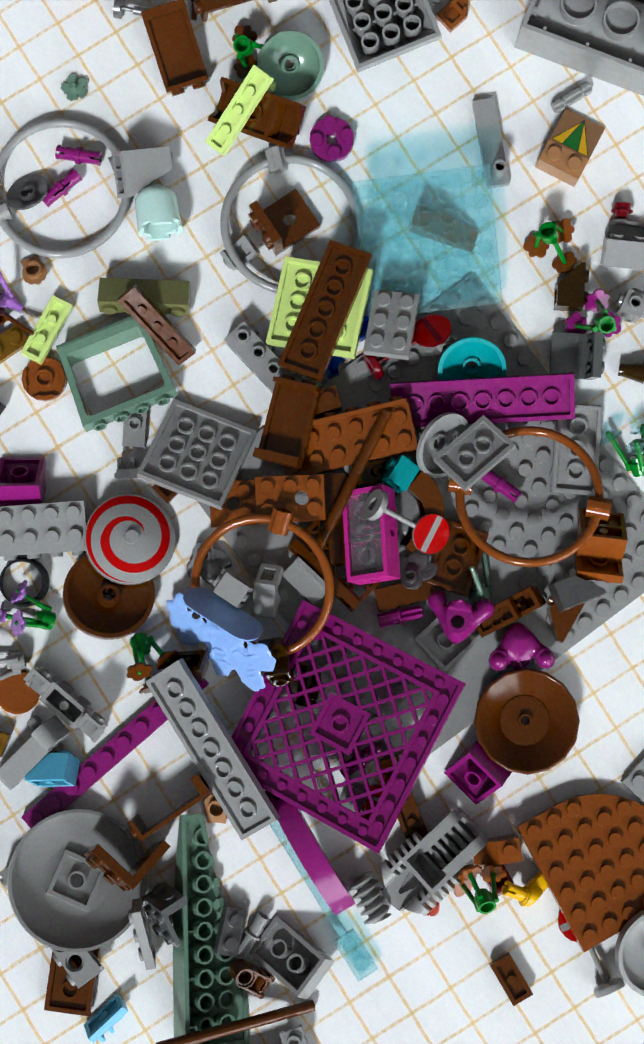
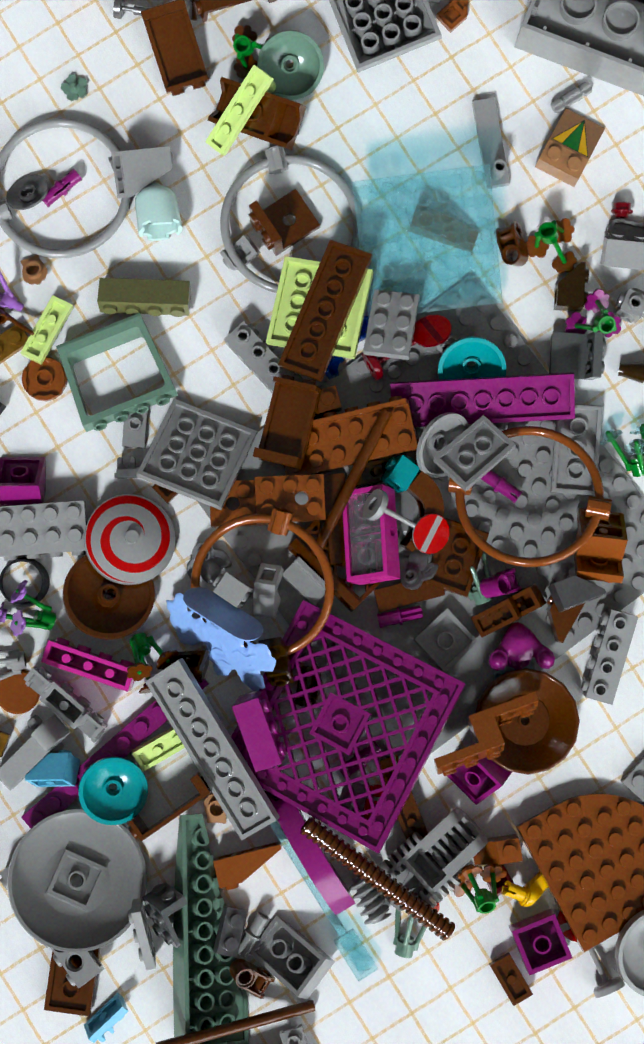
(79, 155): magenta pin -> none
(87, 664): none -> dark pink brick
(114, 805): none -> teal dish
(119, 875): reddish brown bracket -> none
(156, 324): reddish brown plate -> none
(157, 749): none -> yellowish green plate
(238, 866): none -> dark orange slope
(259, 730): none -> magenta wedge
(344, 137): magenta plate -> none
(378, 878): none -> reddish brown piece
(405, 944): none -> sand green plant
(459, 618): magenta head -> none
(486, 734): none -> dark orange bracket
(500, 584): none -> magenta piece
(509, 240): none -> reddish brown piece
(540, 941): none -> magenta brick
(610, 655): none -> light grey brick

